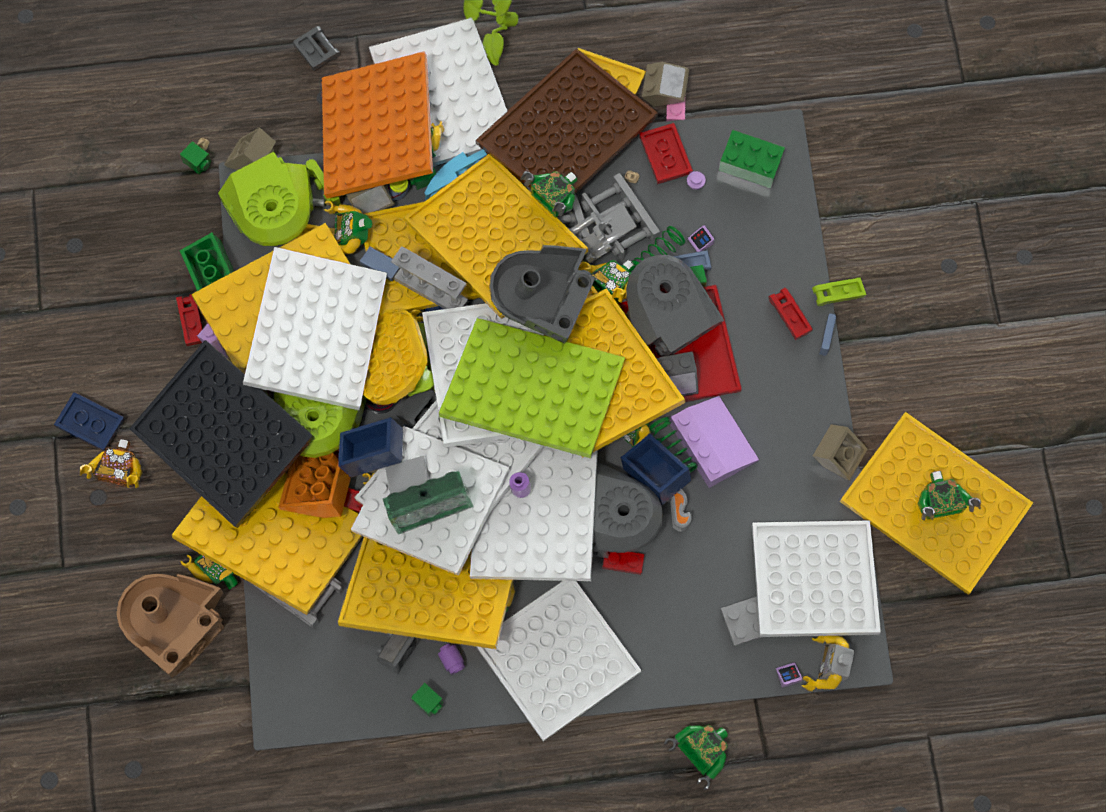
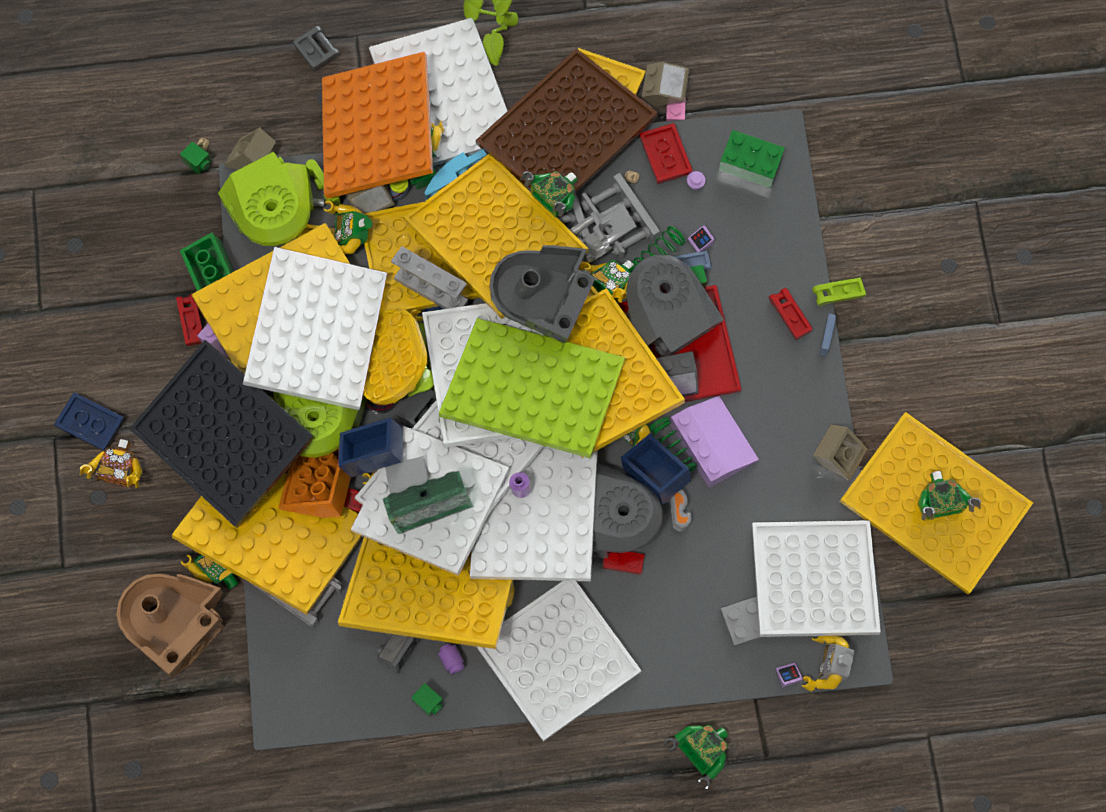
(378, 261): sand blue tile -> none

